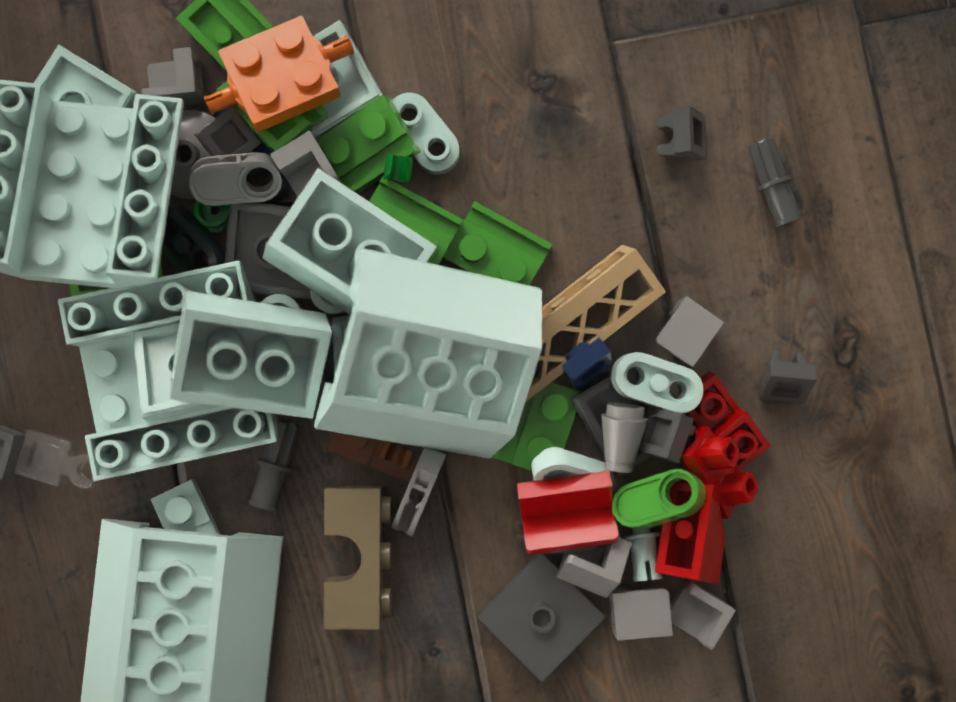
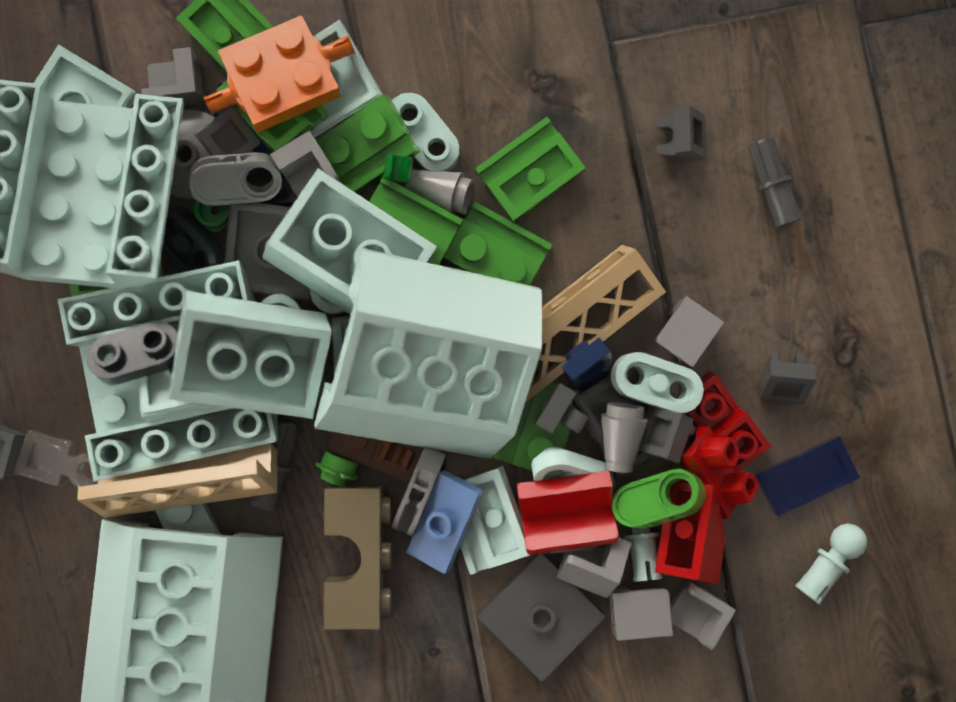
(133, 354): none -> plate
(187, 483): none -> tan fence
(337, 468): none -> bright green plate
(444, 521): none -> medium blue plate
(446, 189): none -> light grey cone
(496, 527): none -> light aqua plate
(530, 169): none -> bright green plate
(558, 411): none -> dark grey tile
(807, 475): none -> clear blue tile
(846, 543): none -> light aqua pin

